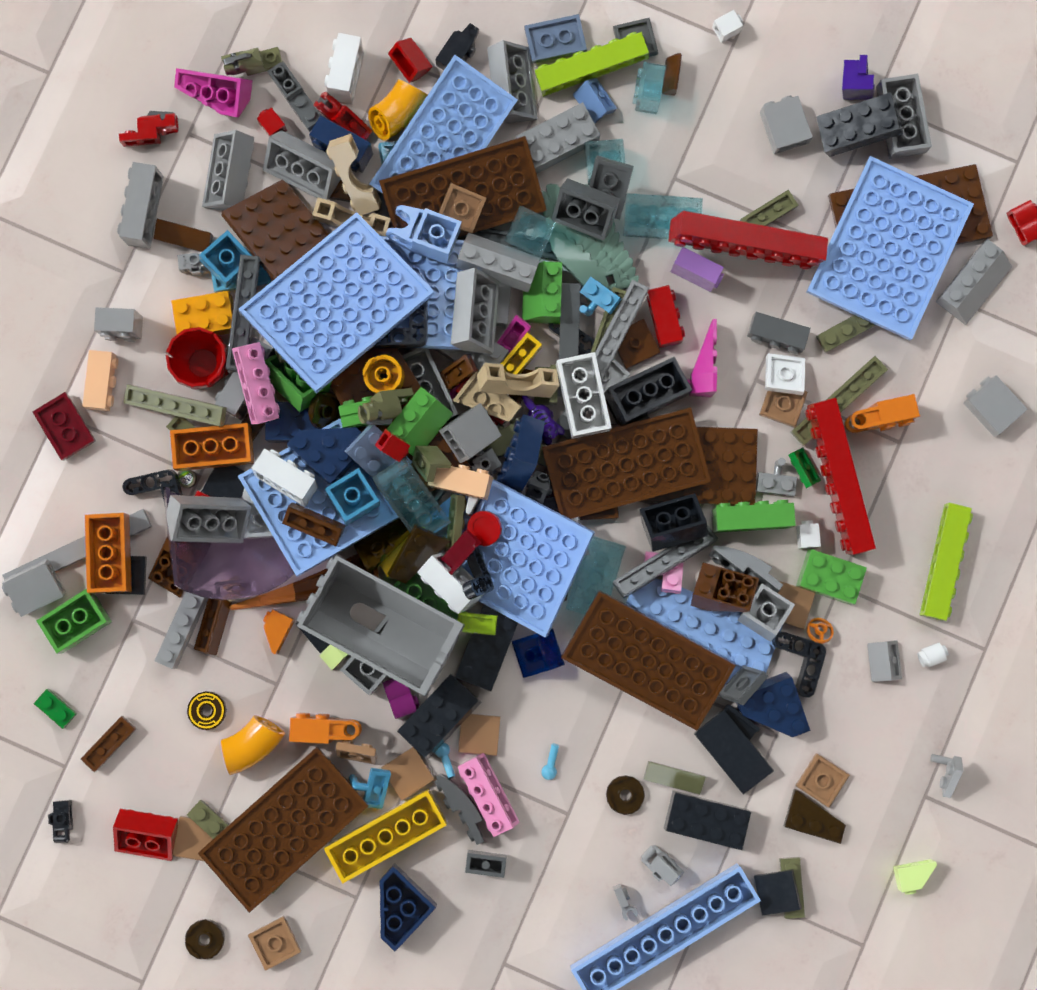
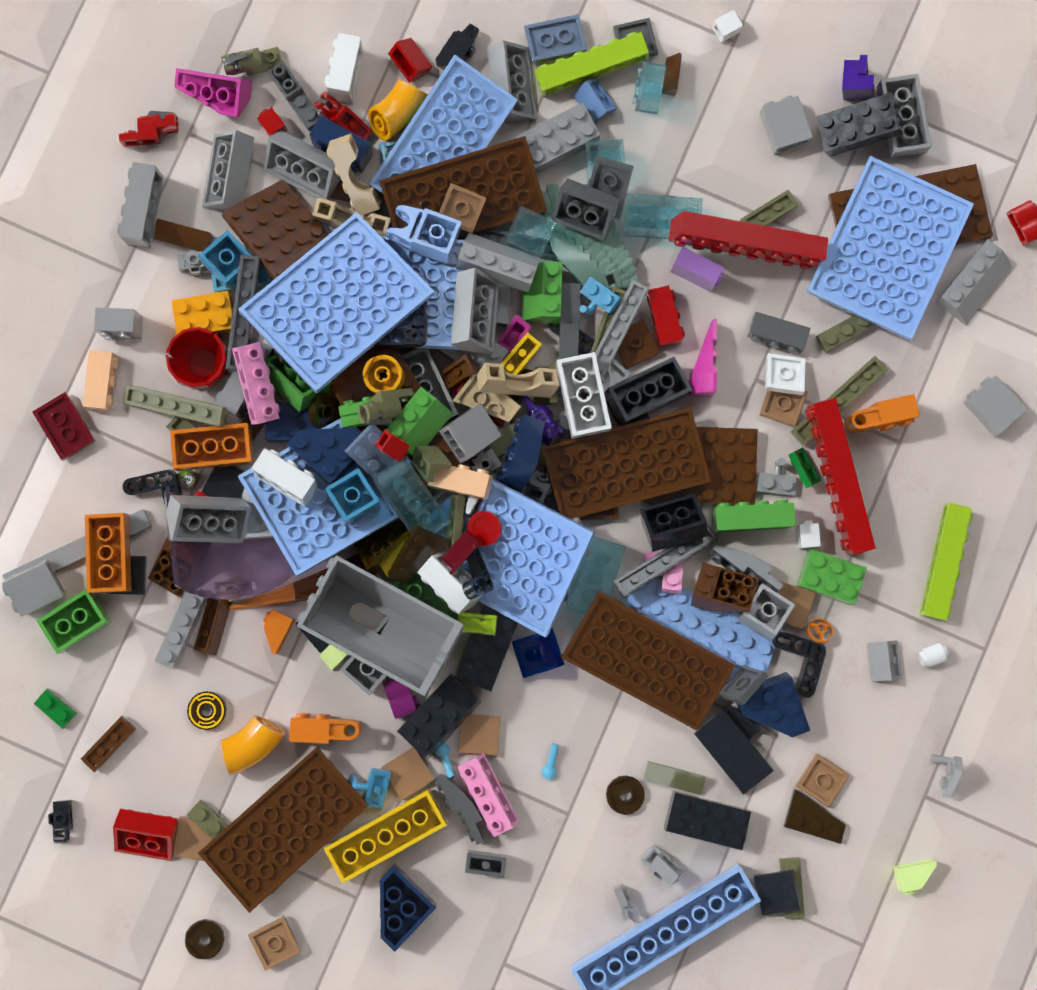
(313, 524): reddish brown slope -> none
(363, 753): medium nougat plate -> none

